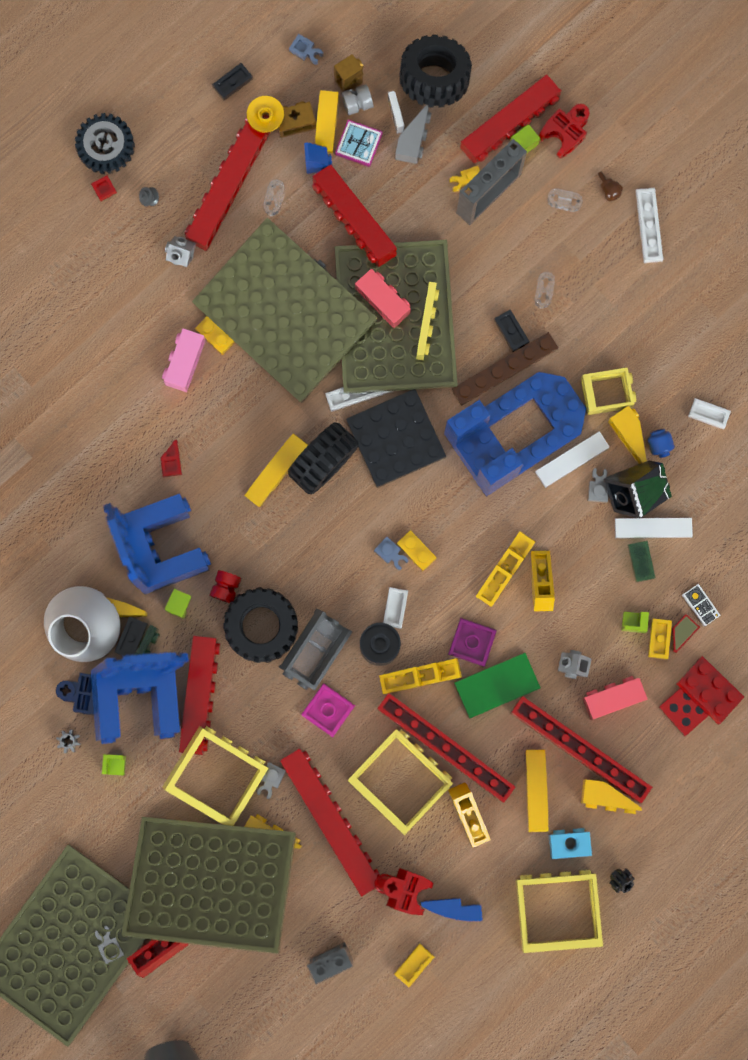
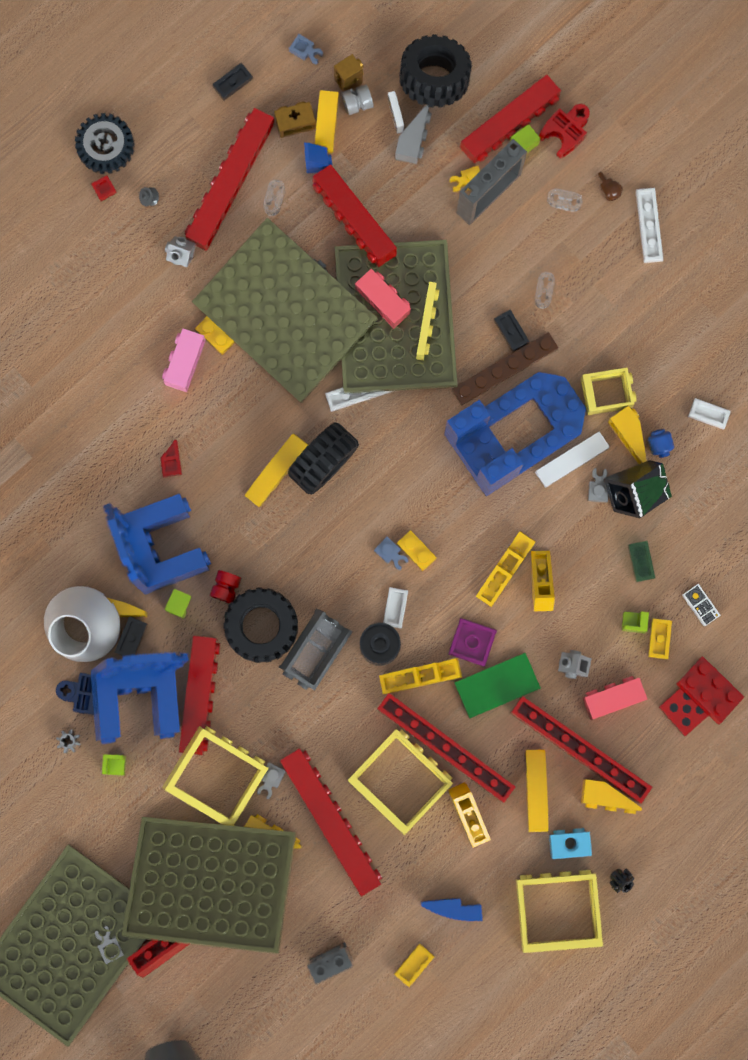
(150, 637): clear green plate -> none
(261, 106): yellow dish -> none
(328, 710): dark pink tile -> none
(358, 143): tile -> none
(396, 438): black plate -> none
(403, 890): red piece -> none
(653, 528): white tile -> none
(683, 631): olive tile -> none

